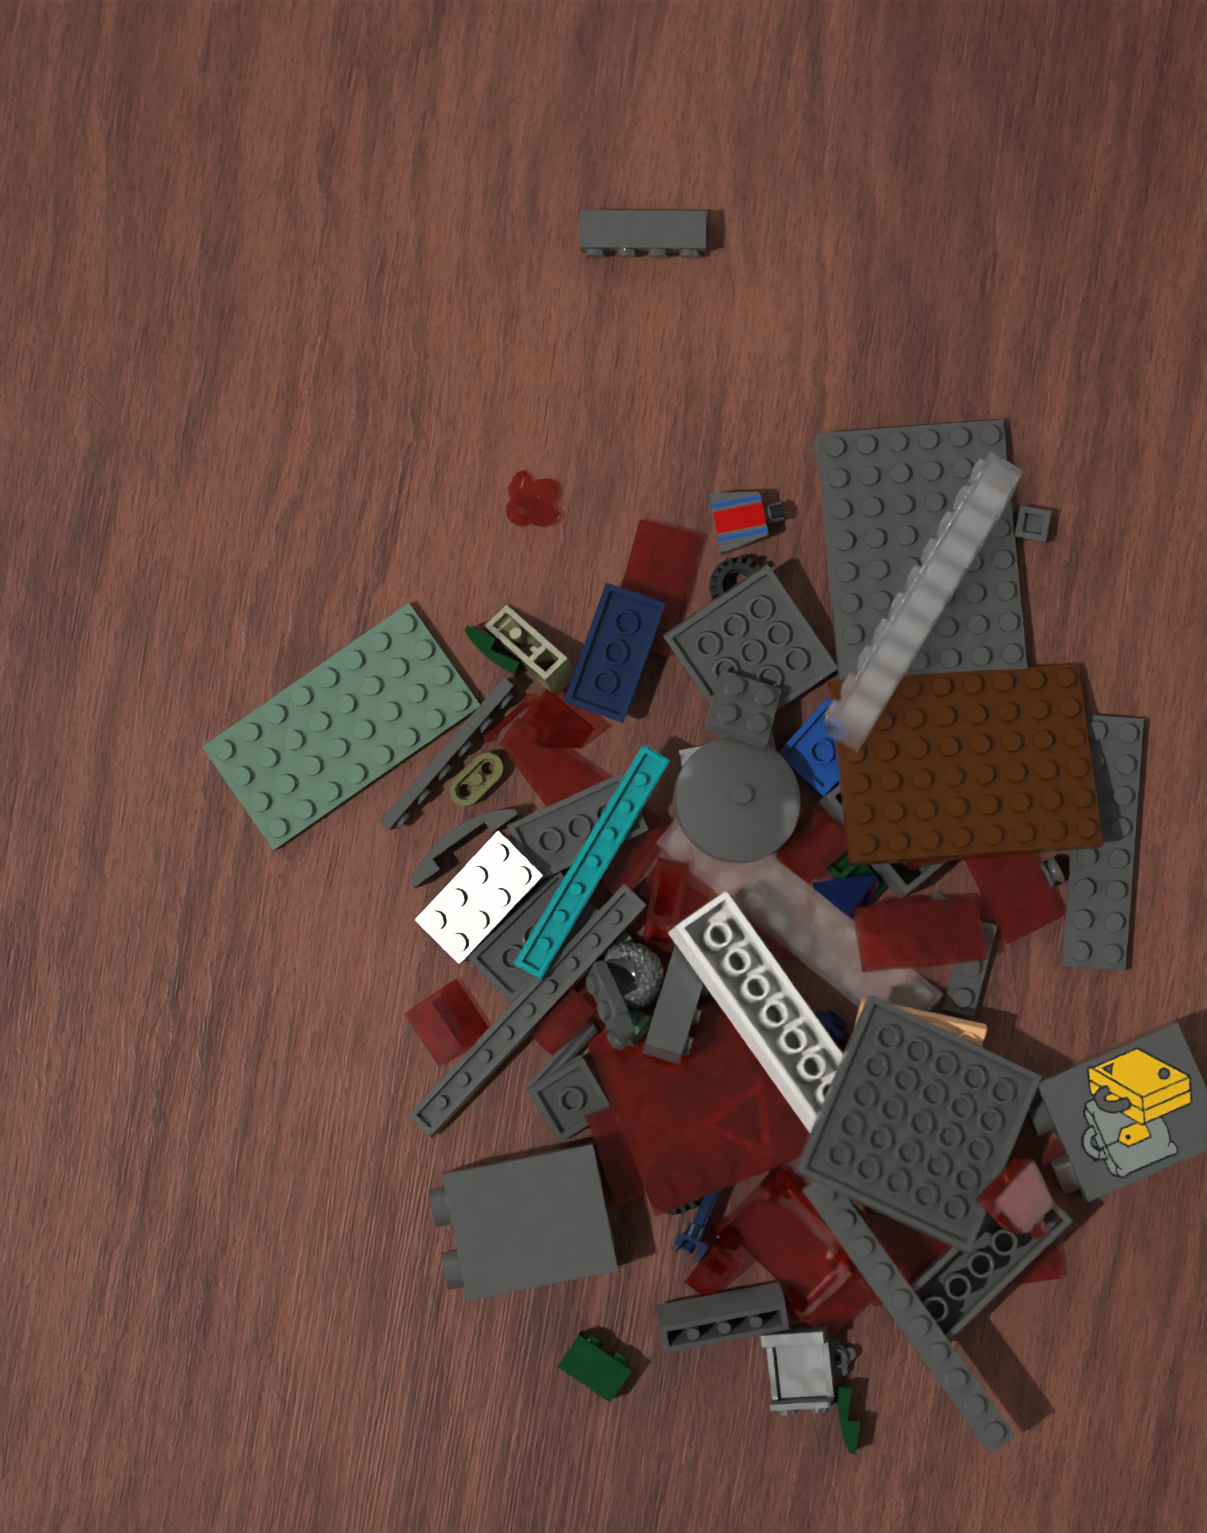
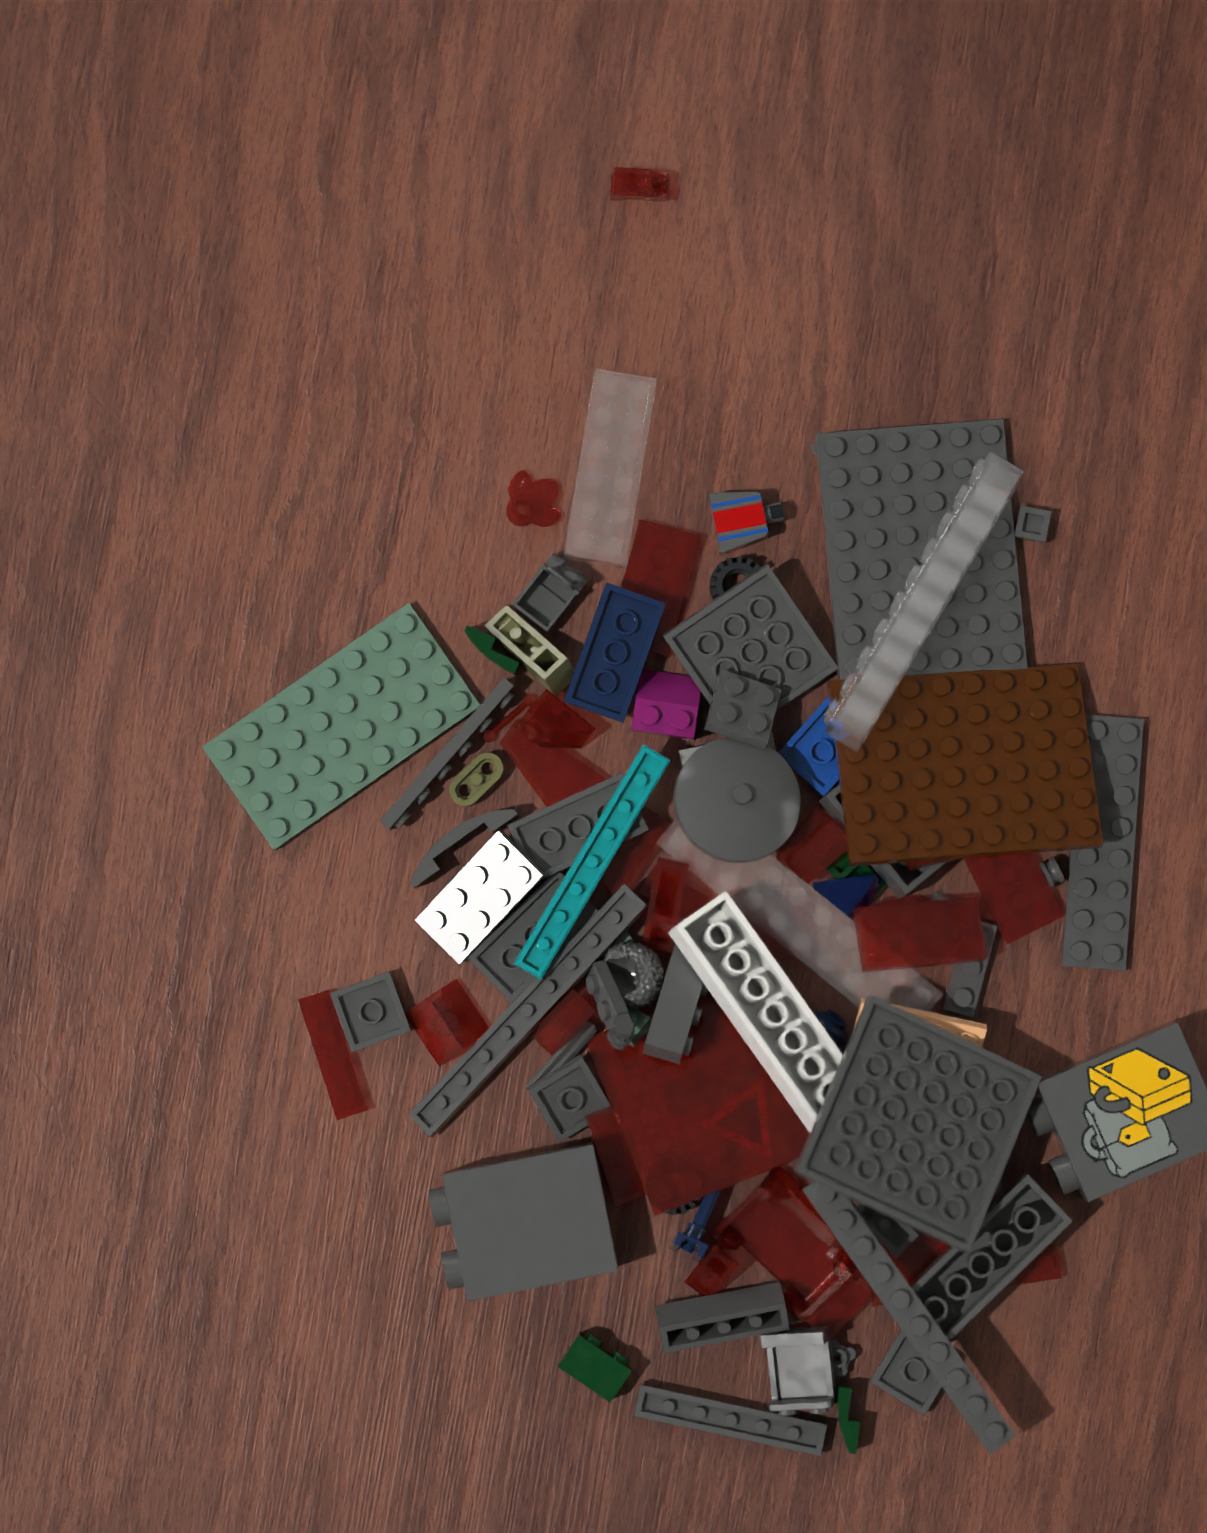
(332, 1055): none -> clear red plate
(370, 1011): none -> dark grey plate
(550, 592): none -> dark grey piece
(610, 468): none -> clear brick
(639, 184): none -> clear red leg
(642, 232): dark grey brick -> none
(666, 705): none -> magenta slope
(730, 1419): none -> dark grey plate
(889, 1232): none -> dark grey plate
(906, 1375): none -> dark grey plate
(1018, 1199): clear red torso -> none

